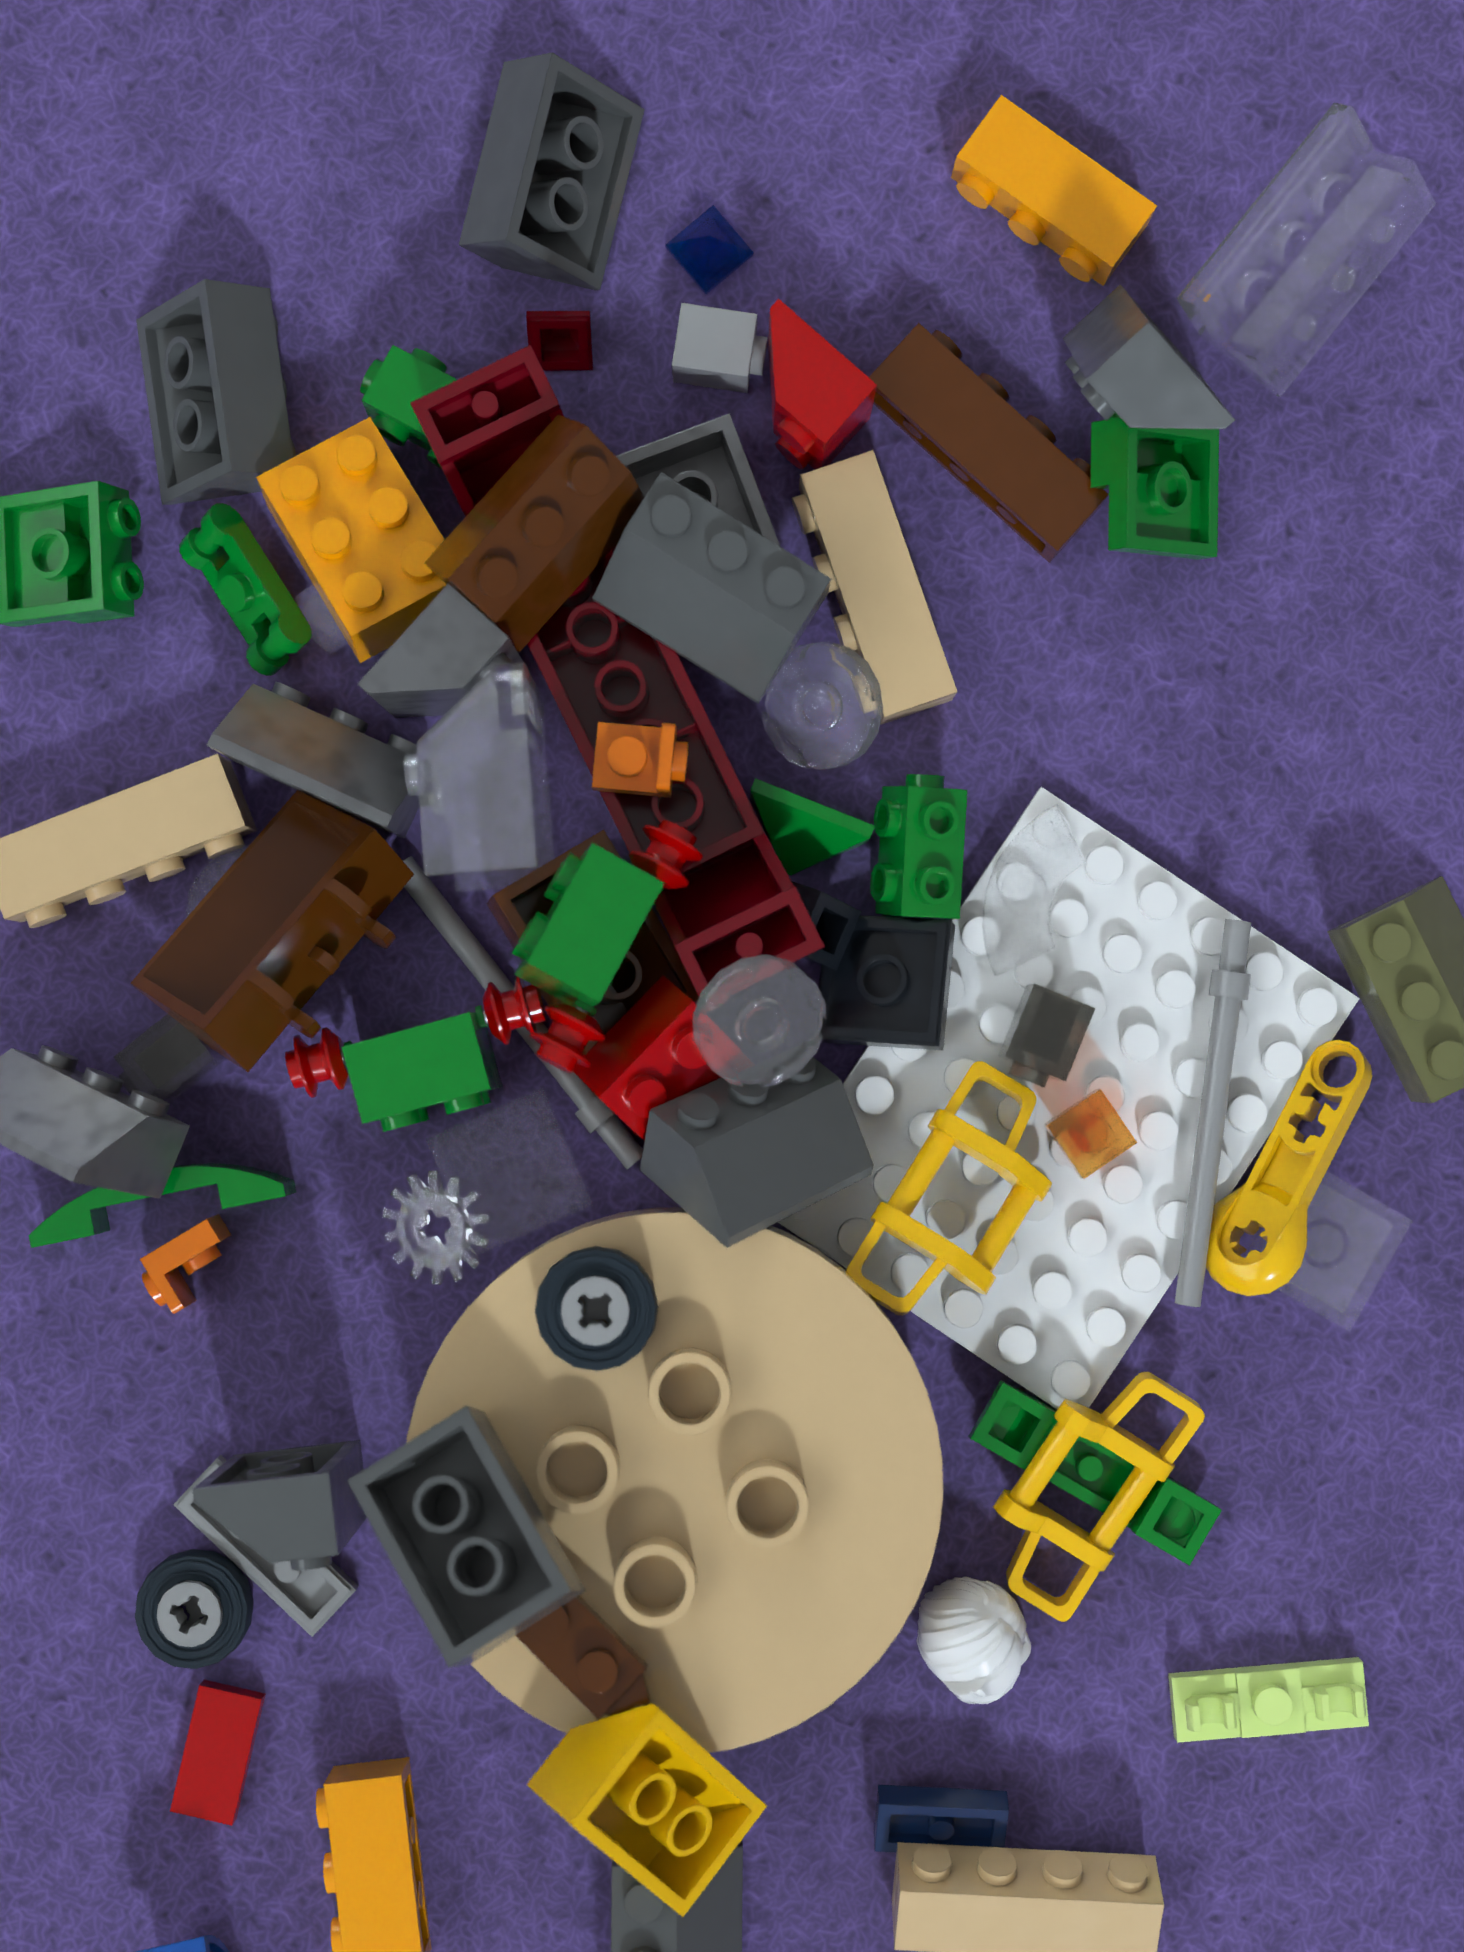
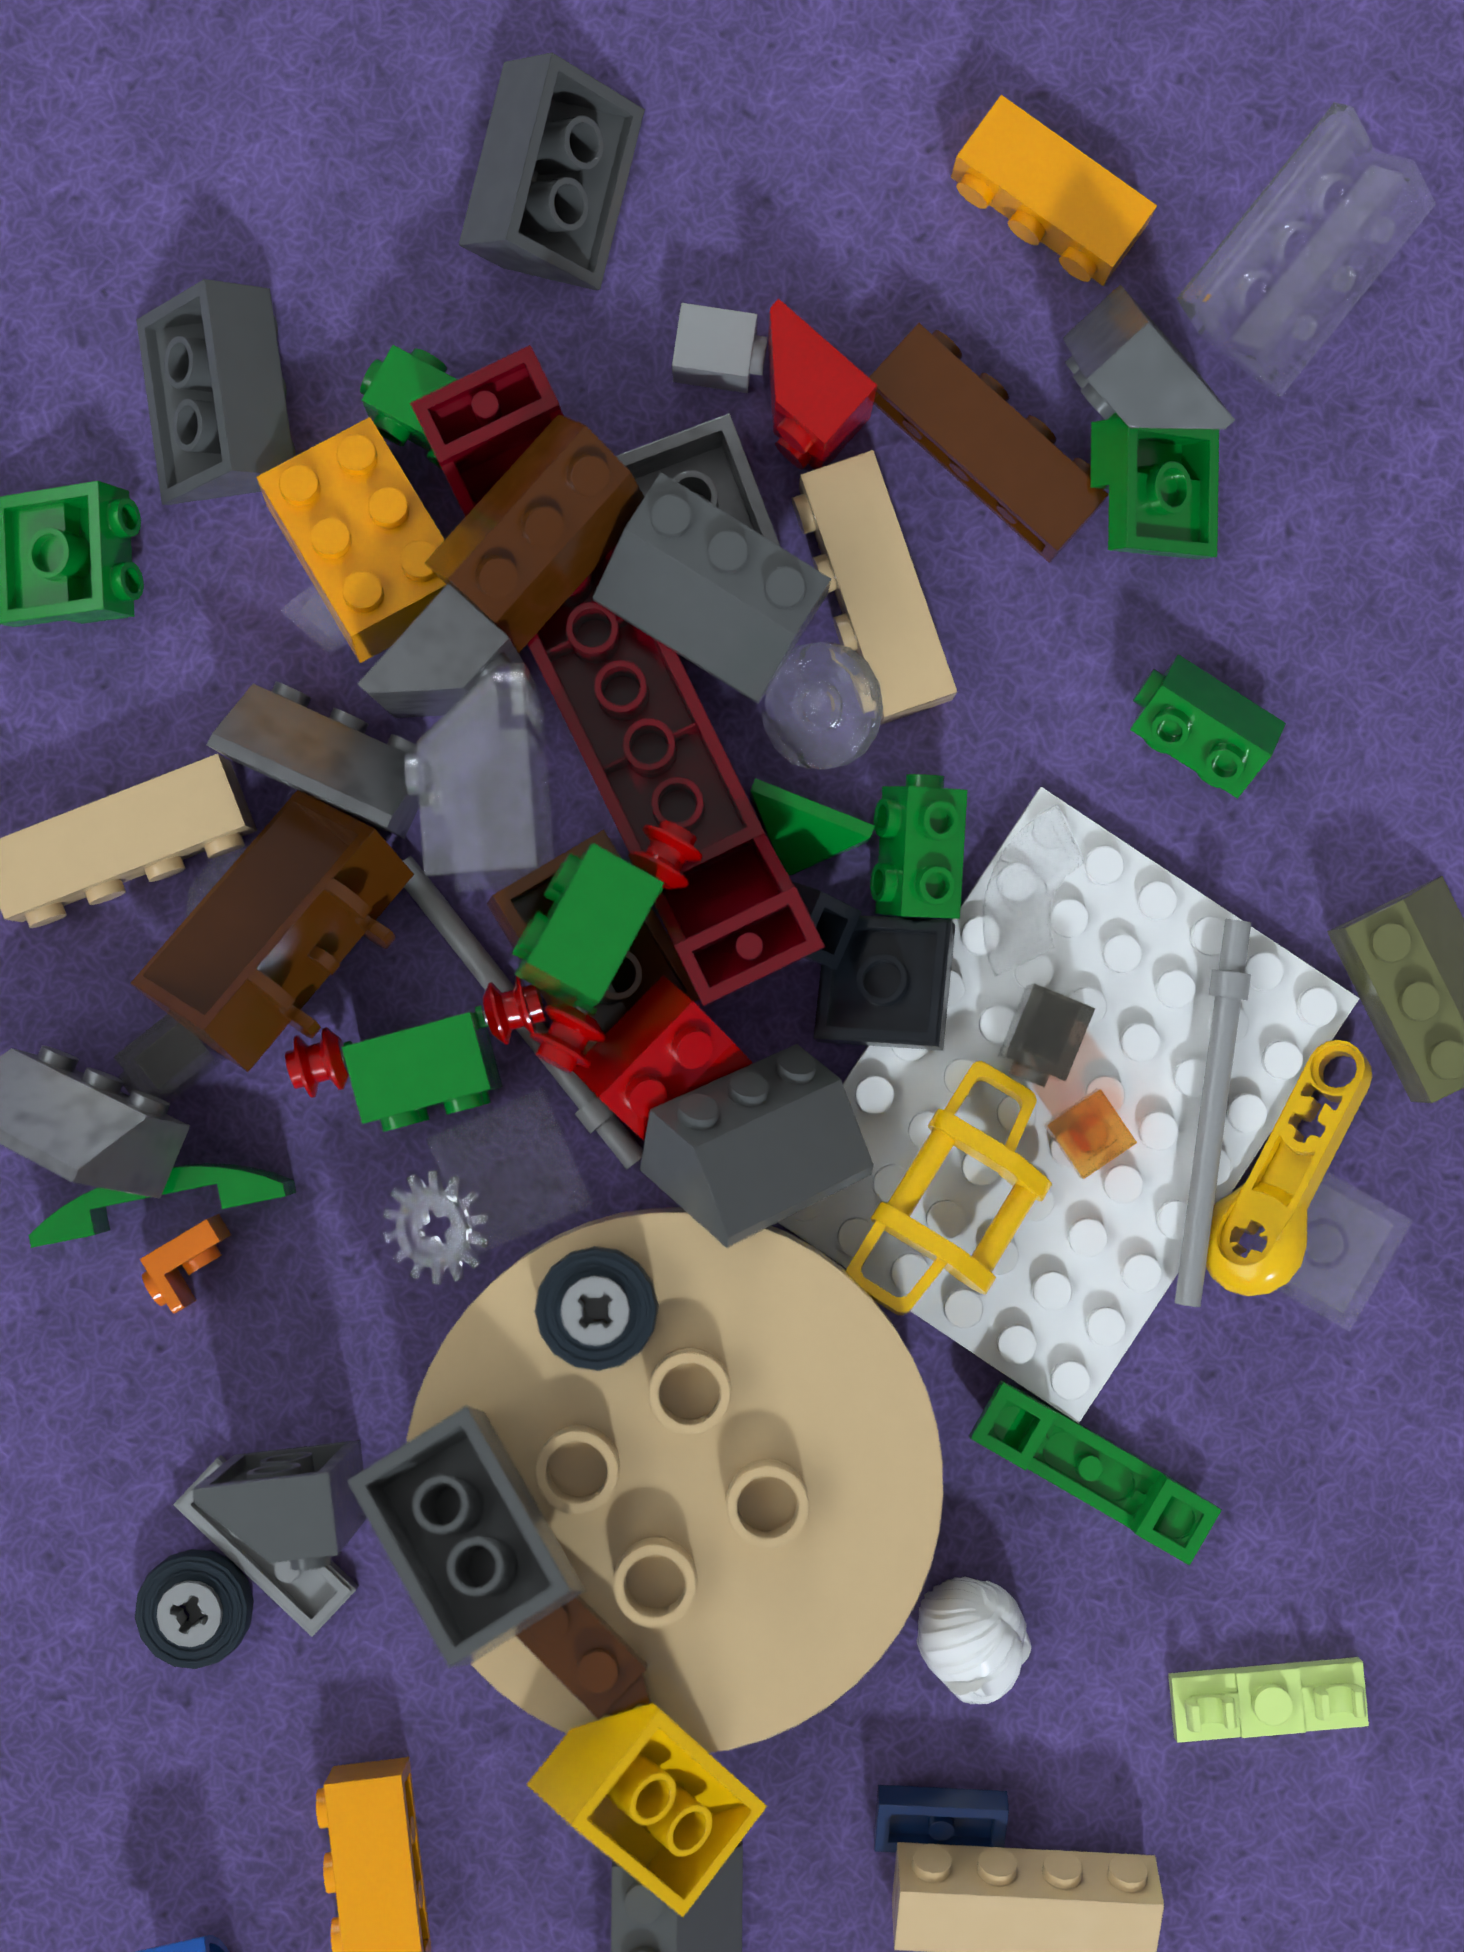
(217, 1752): red tile -> none
(247, 588): green plate -> none
(561, 339): dark red slope -> none
(638, 759): orange bracket -> none
(709, 249): clear blue slope -> none
(759, 1021): clear tile -> none
(1092, 1548): yellow bar -> none
(1205, 725): none -> green brick

